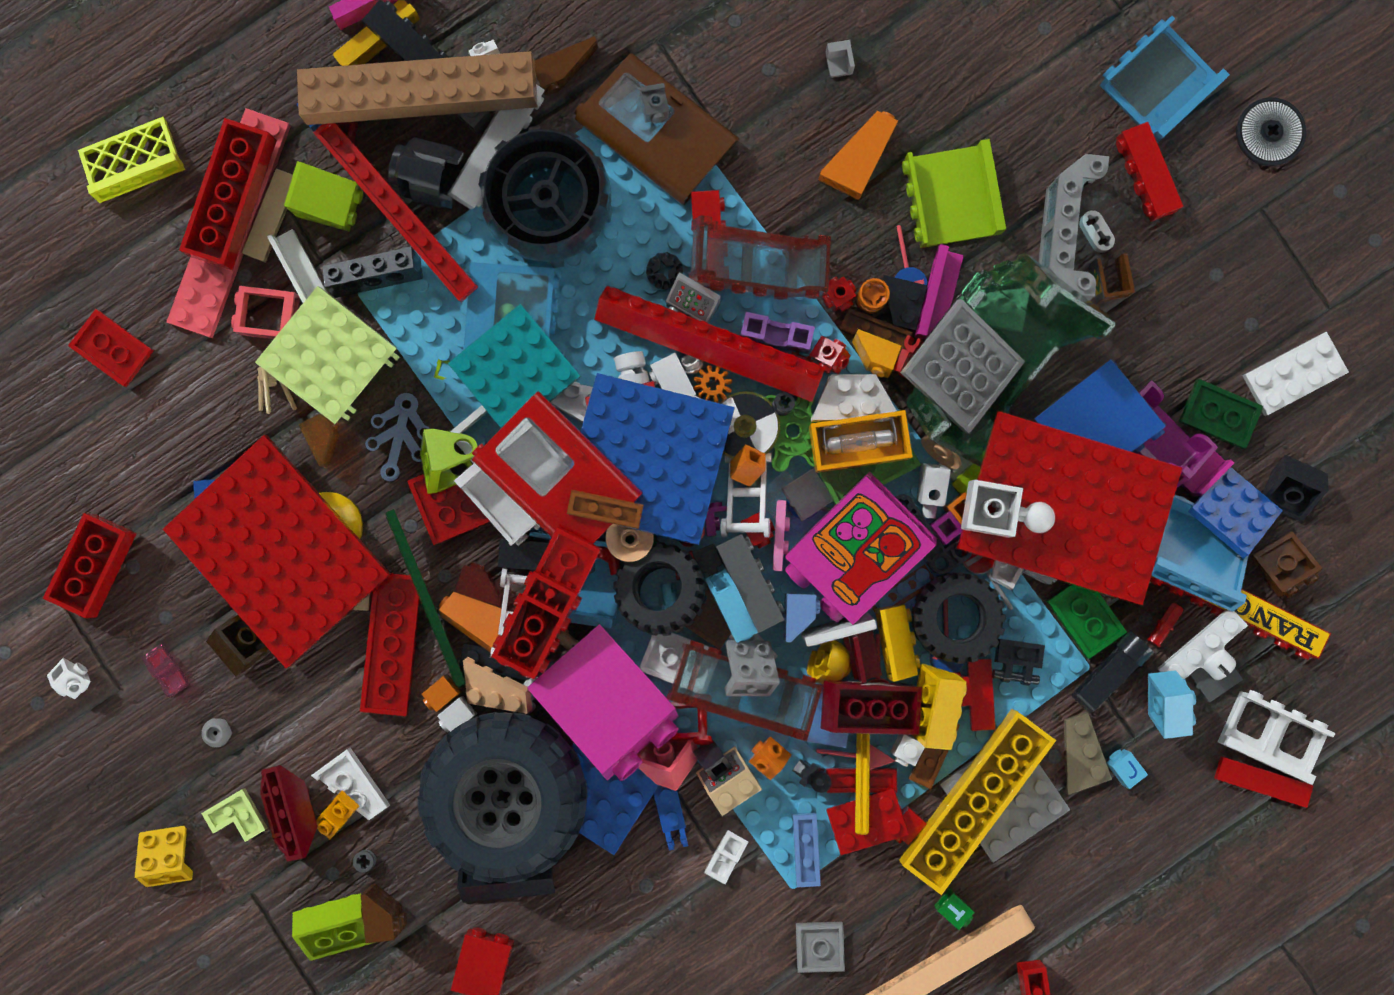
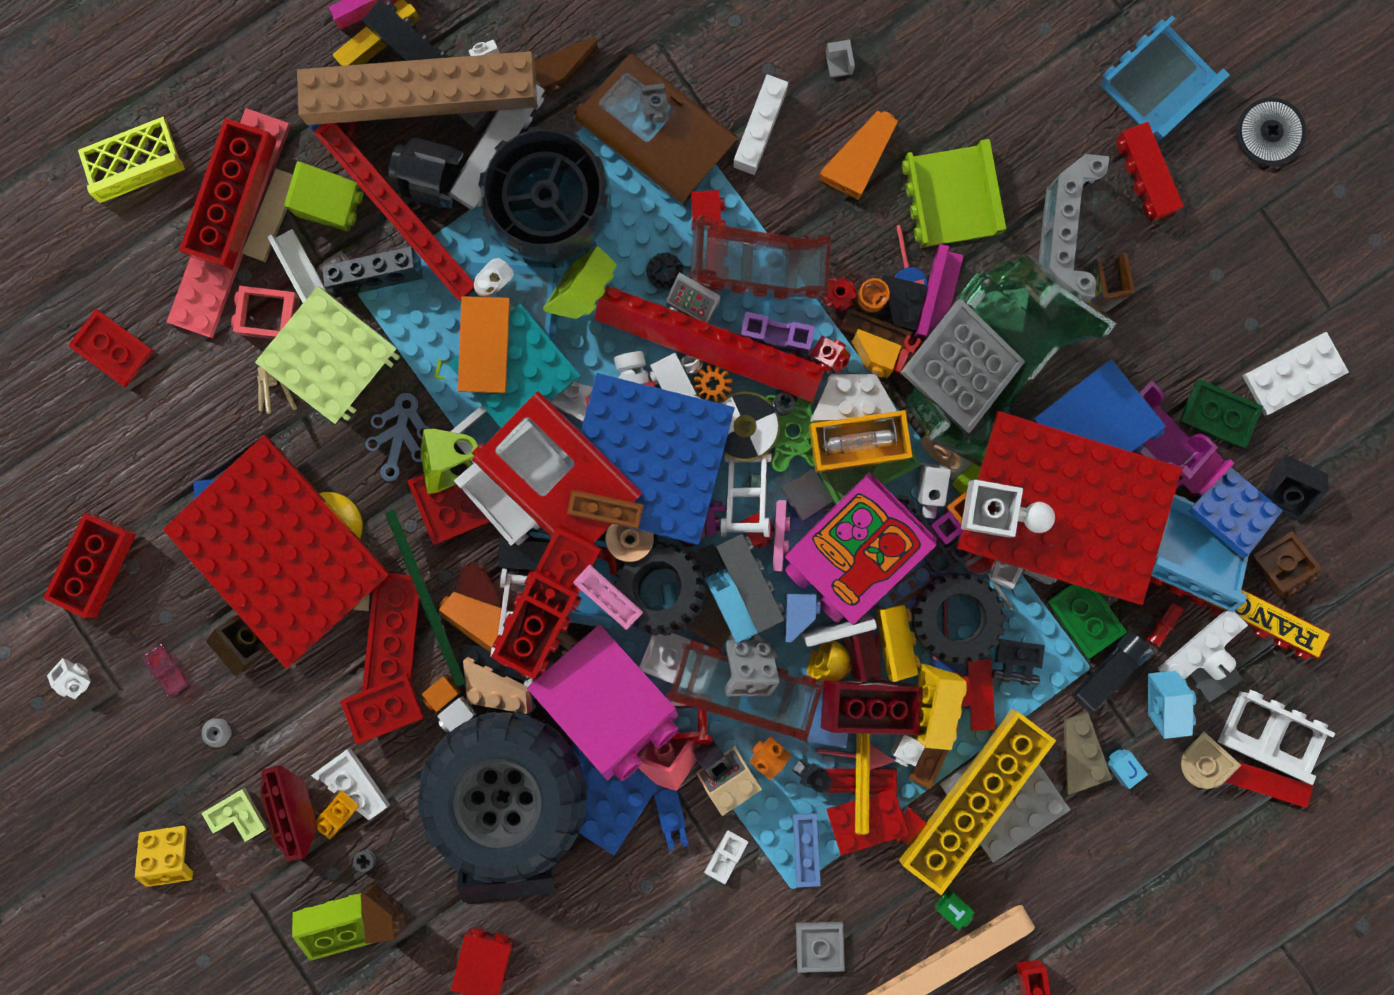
(321, 437): clear orange slope -> none
(382, 709): none -> red plate
(483, 344): none -> orange tile
(492, 277): none -> white rock
(581, 285): none -> lime slope
(608, 597): none -> bright pink plate
(747, 465): orange brick -> none
(760, 124): none -> white brick
(1101, 229): white beam -> none
(1207, 763): none -> tan tile

